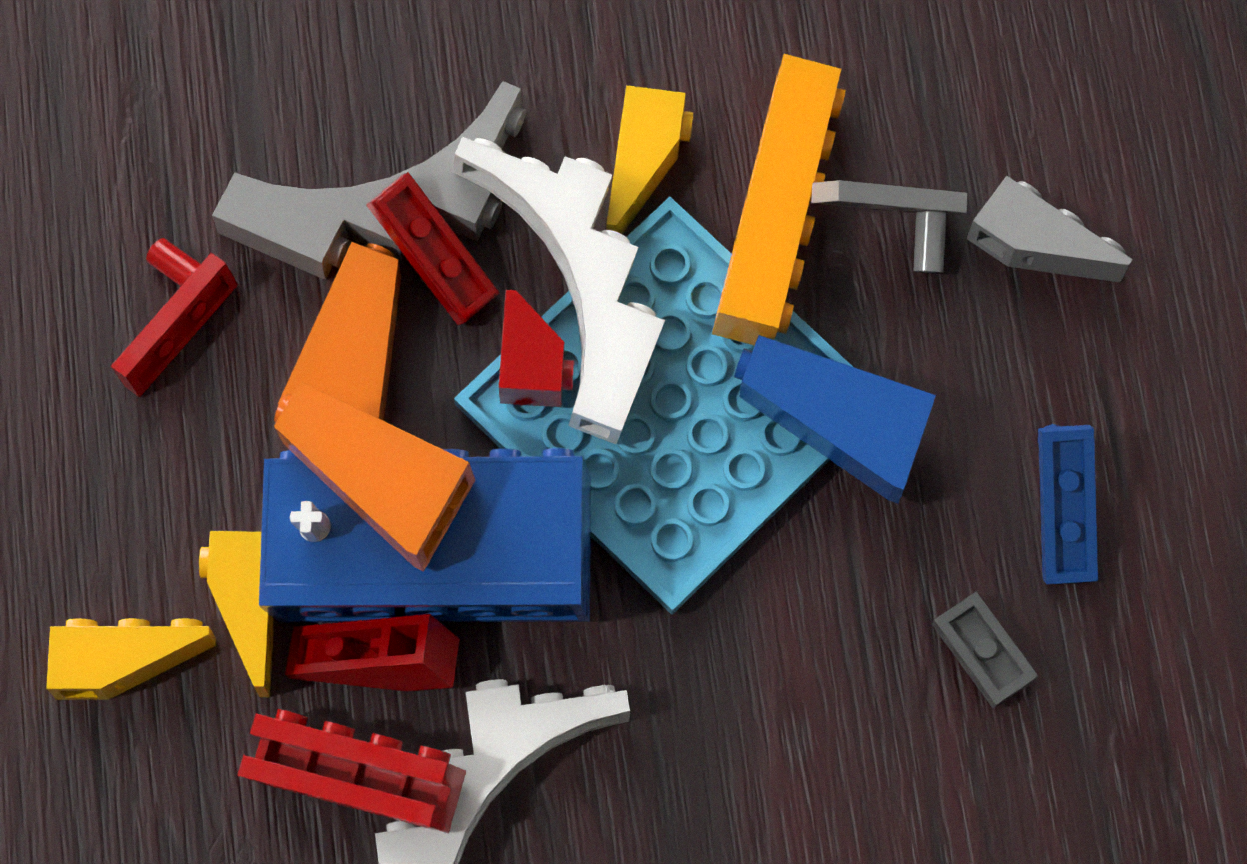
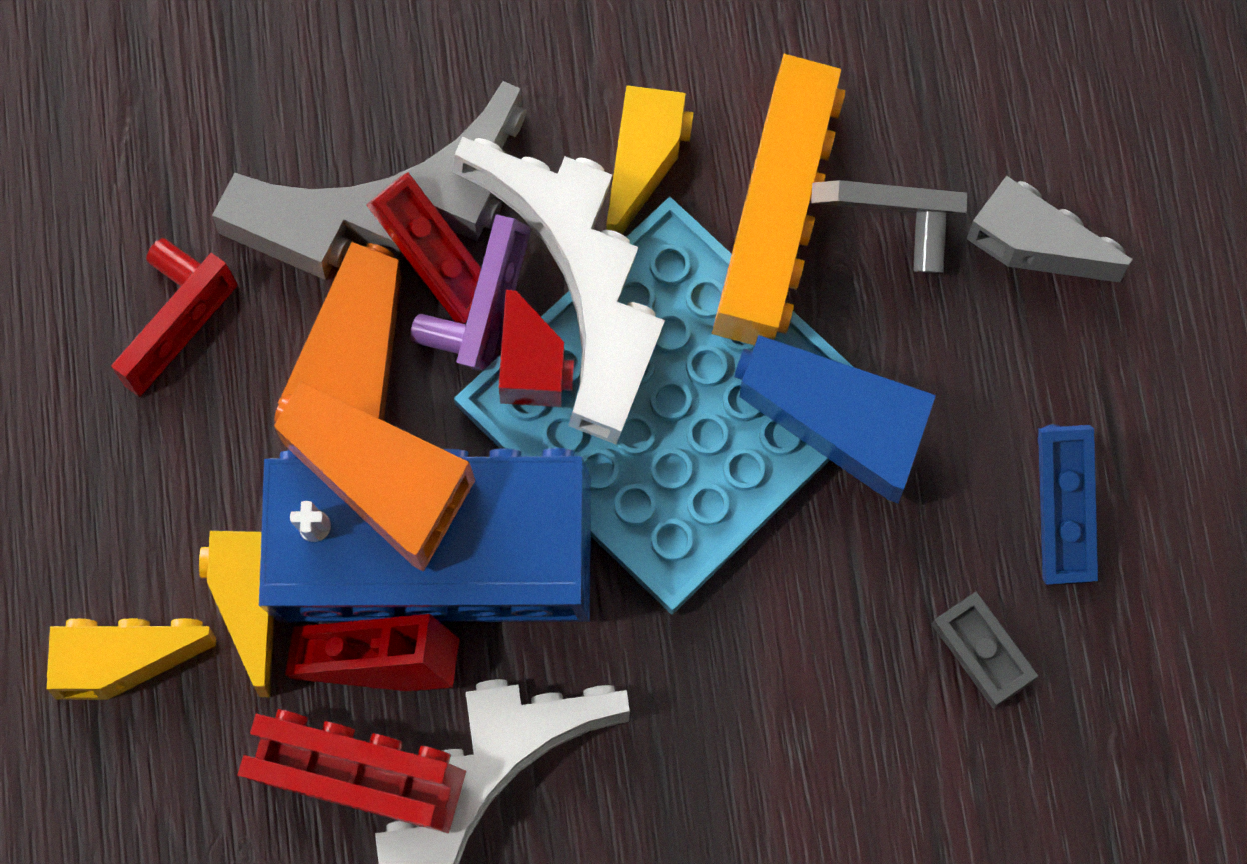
(481, 337): none -> medium lavender piece

